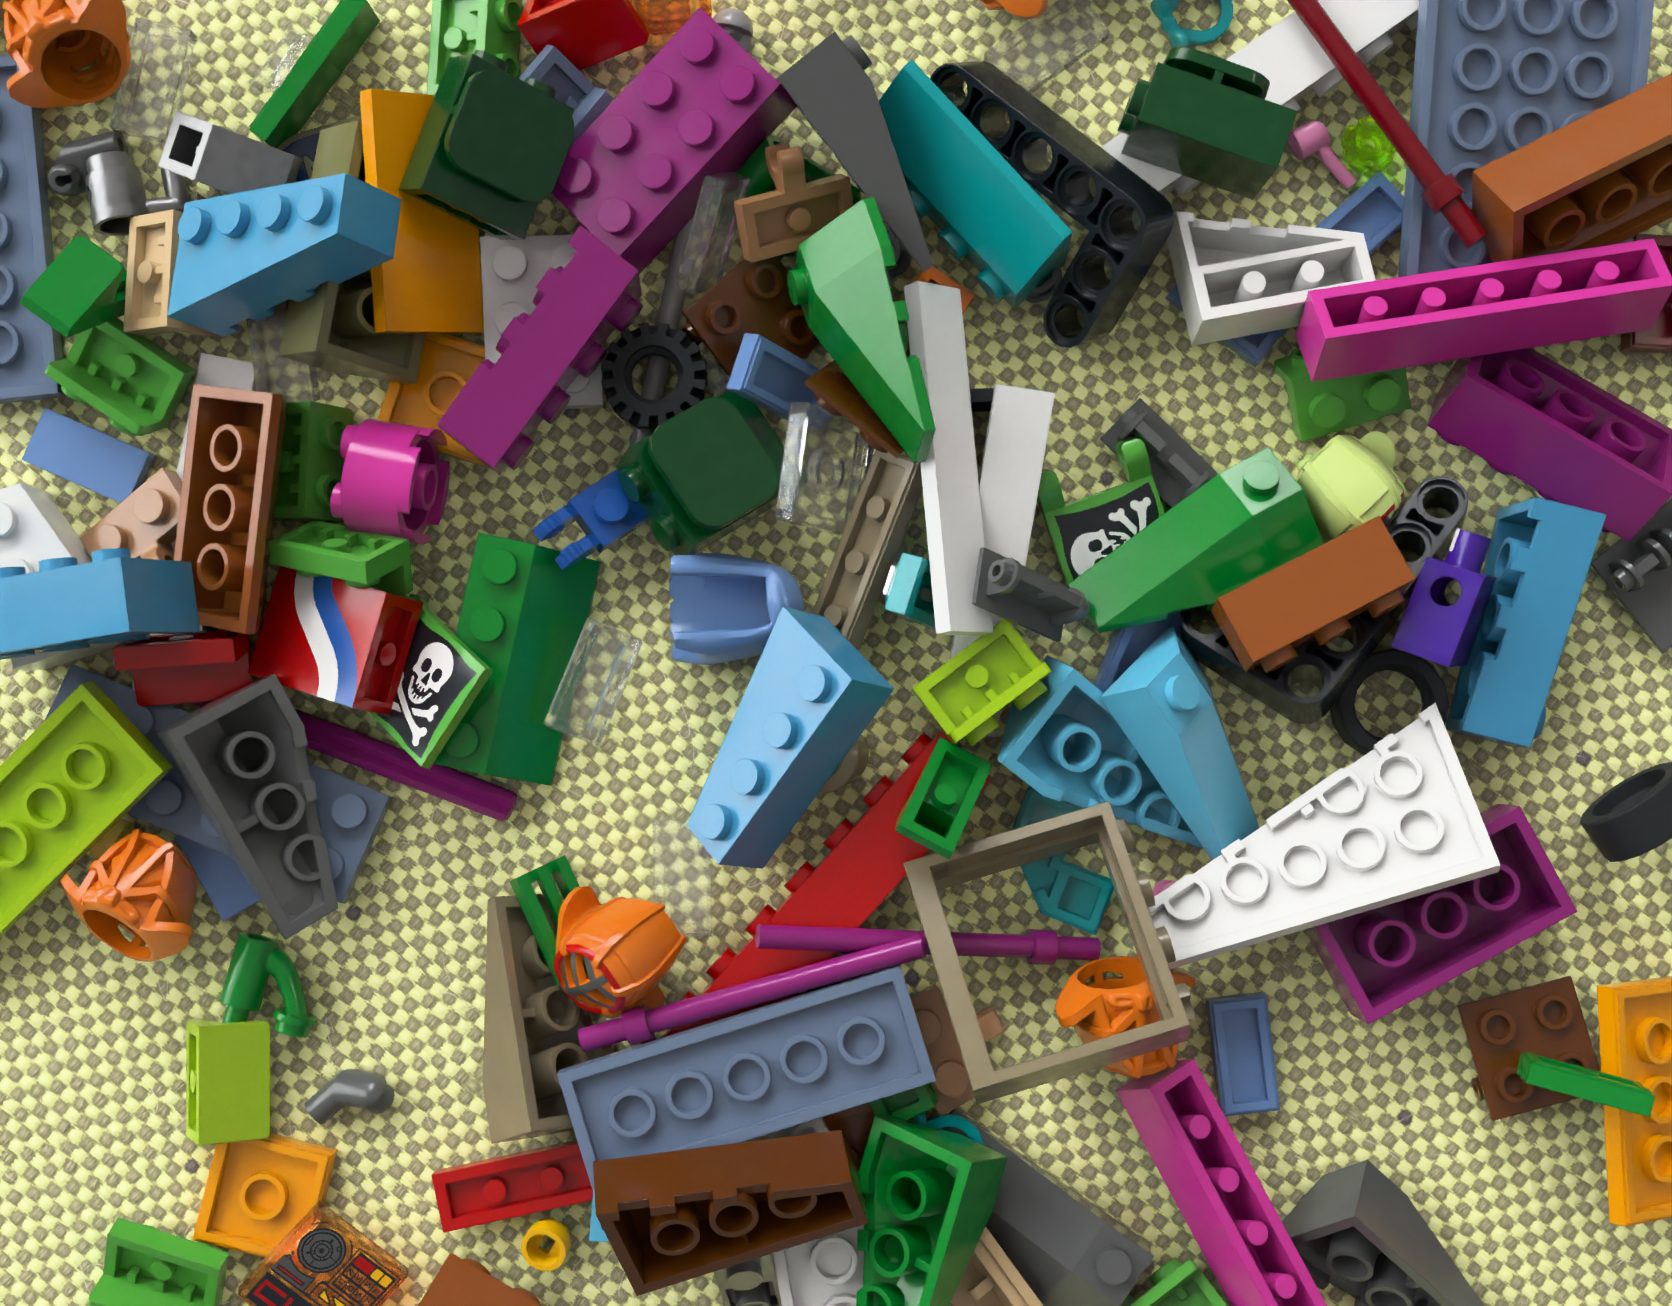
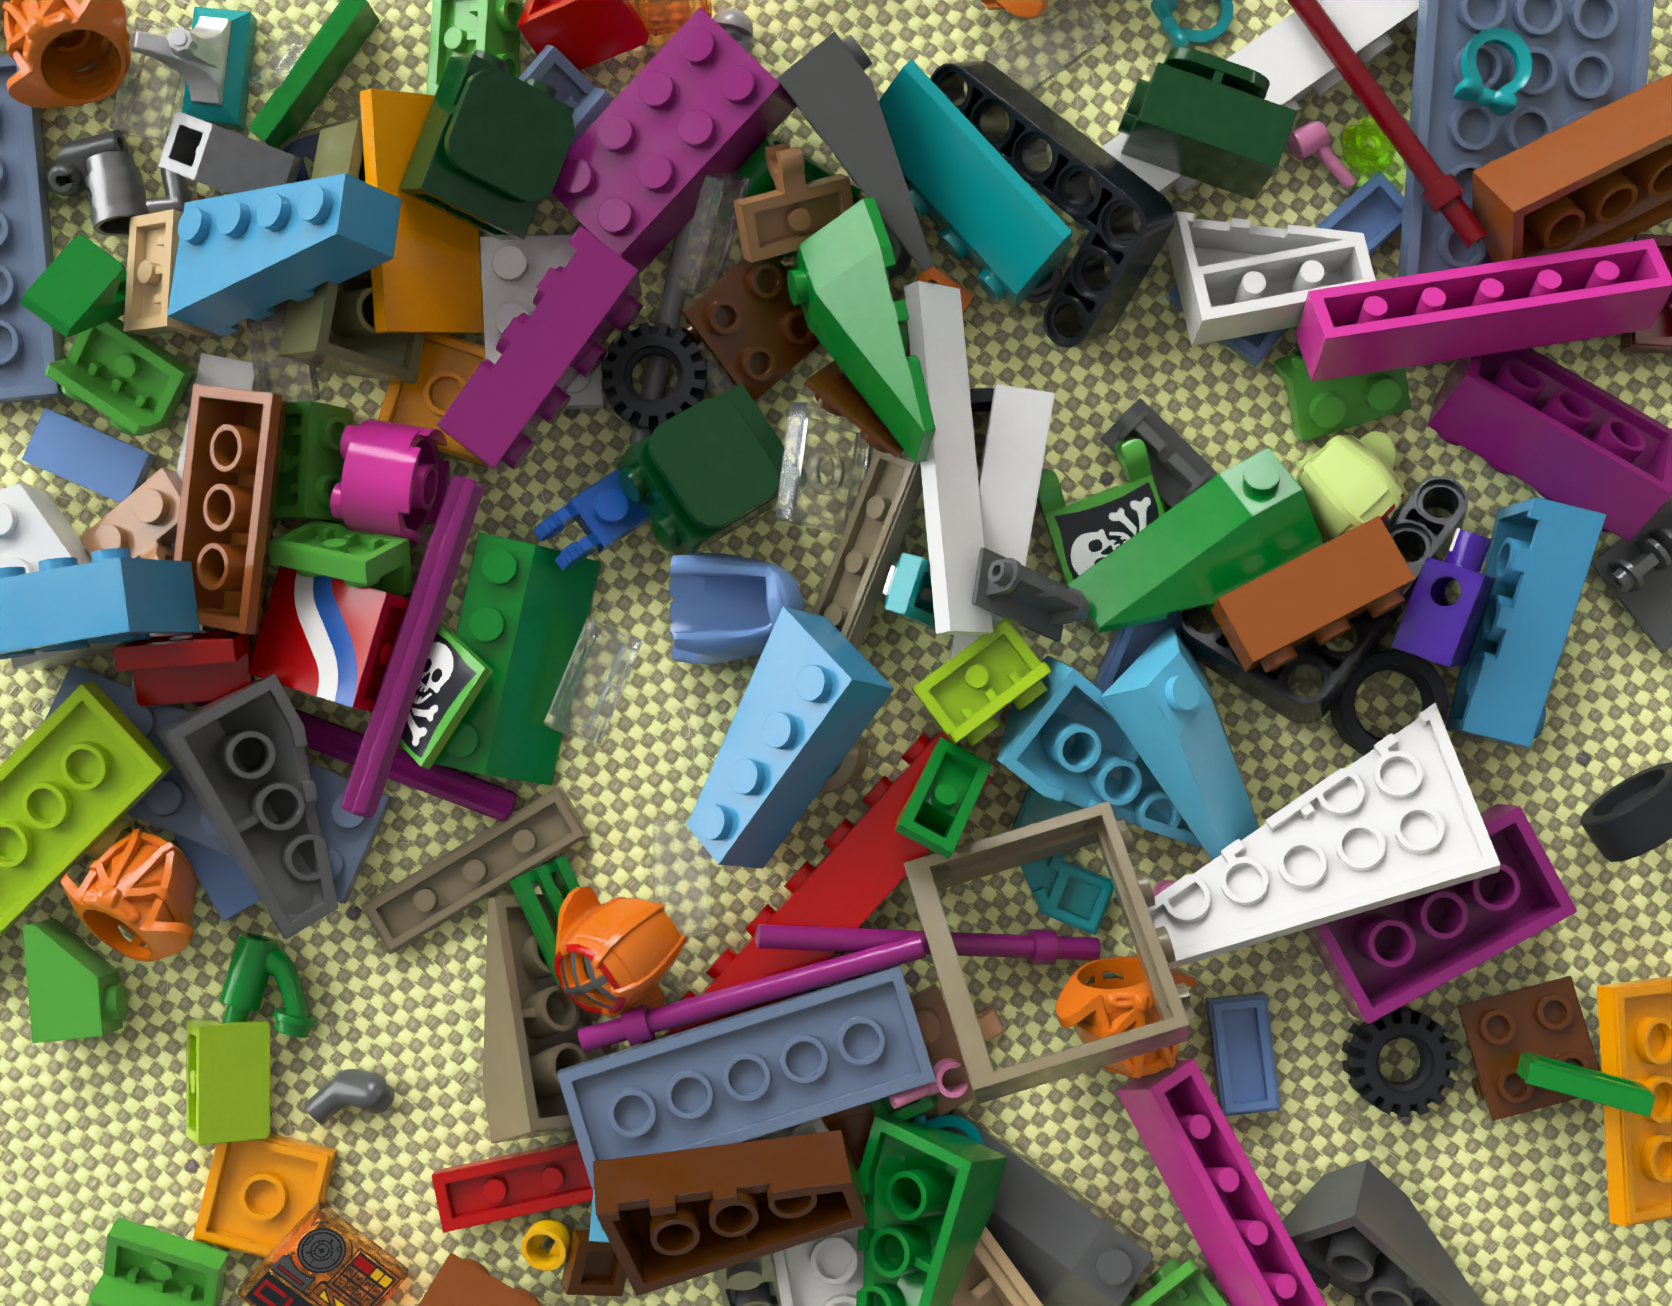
(69, 986): none -> bright green slope
(212, 60): none -> piece
(412, 647): none -> magenta axle
(475, 870): none -> dark tan tile
(592, 1268): none -> reddish brown plate
(770, 376): medium blue tile -> none
(905, 1097): none -> bright pink hand
(1423, 1085): none -> black tyre
(1471, 87): none -> teal piece

